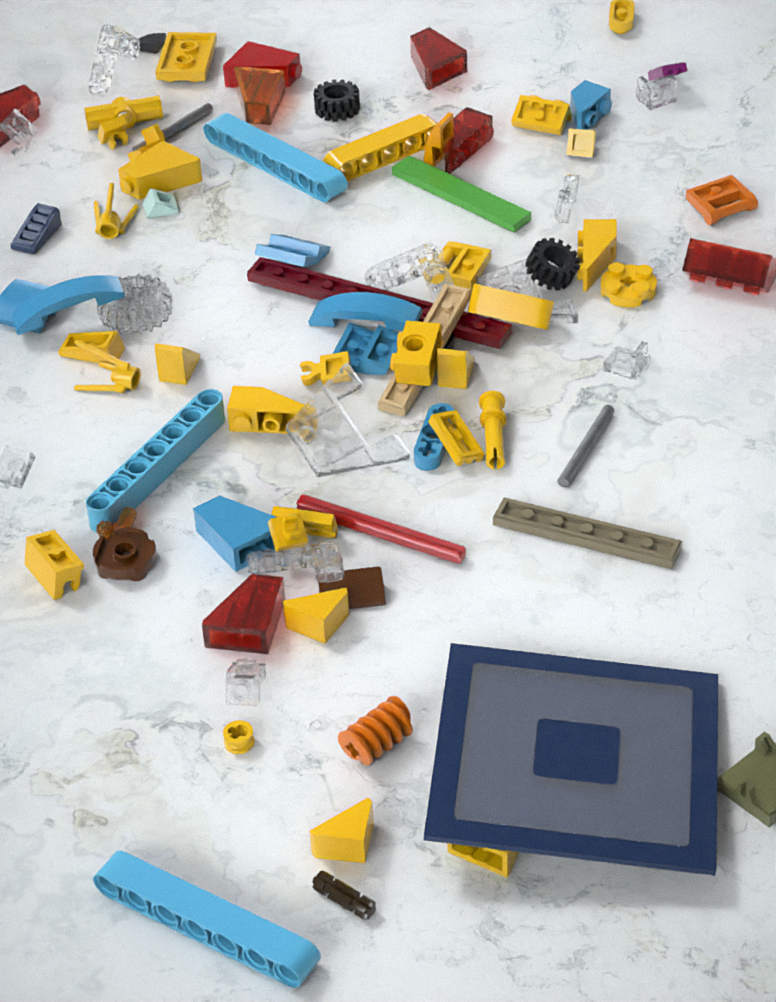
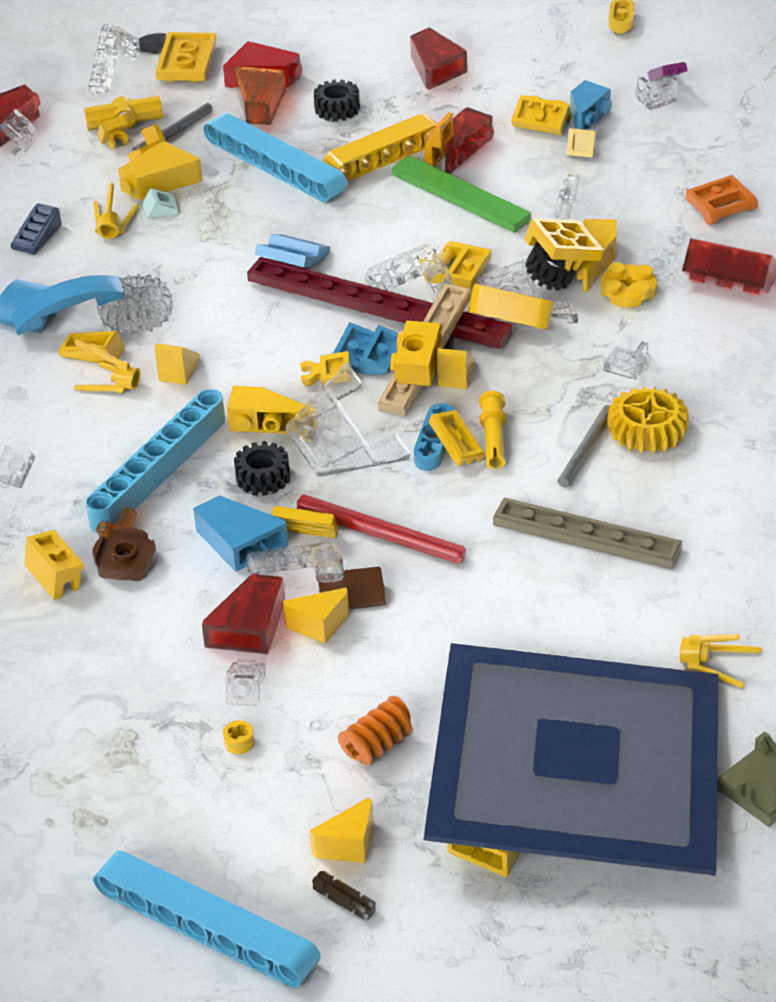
(262, 480): none -> black tyre
(288, 532): yellow tile -> none
(365, 307): dark azure slope -> none
(564, 241): none -> yellow piece
(648, 419): none -> yellow gear
(697, 648): none -> yellow plant

